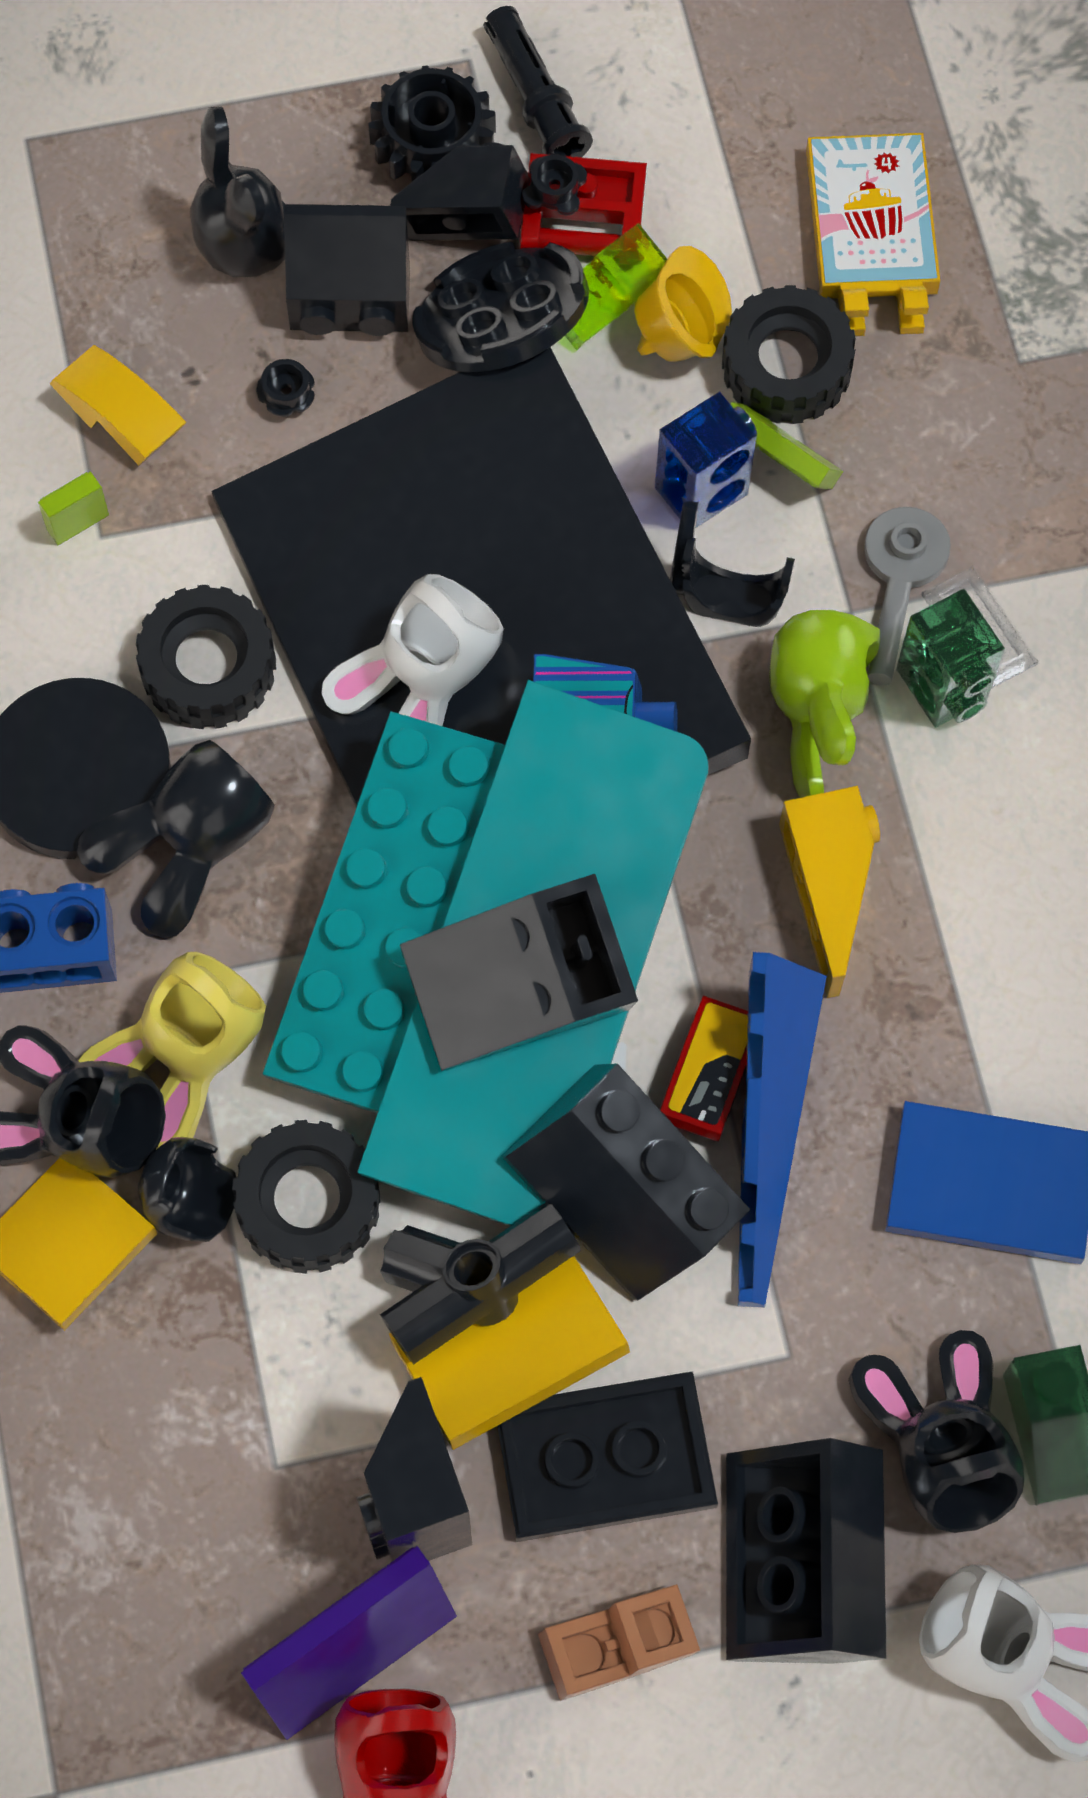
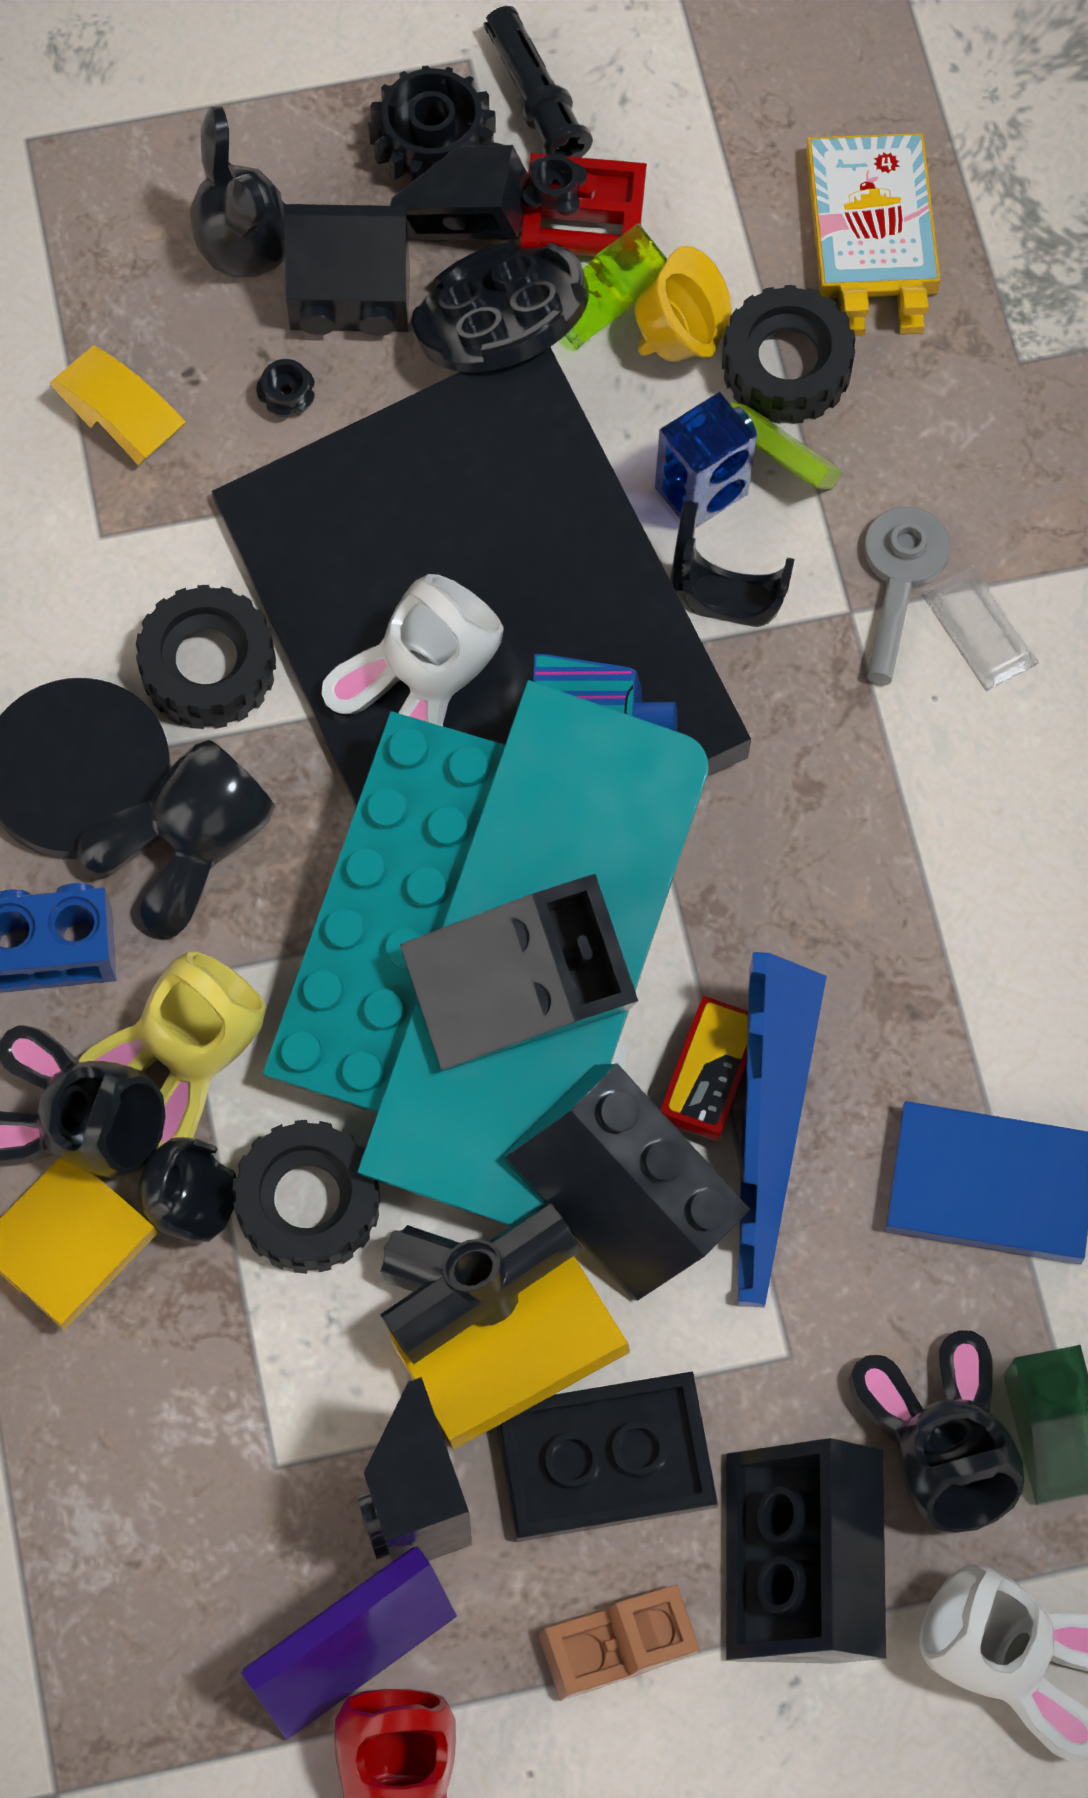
(73, 507): lime tile -> none
(821, 687): lime piece -> none
(830, 854): yellow slope -> none
(950, 659): clear green brick -> none

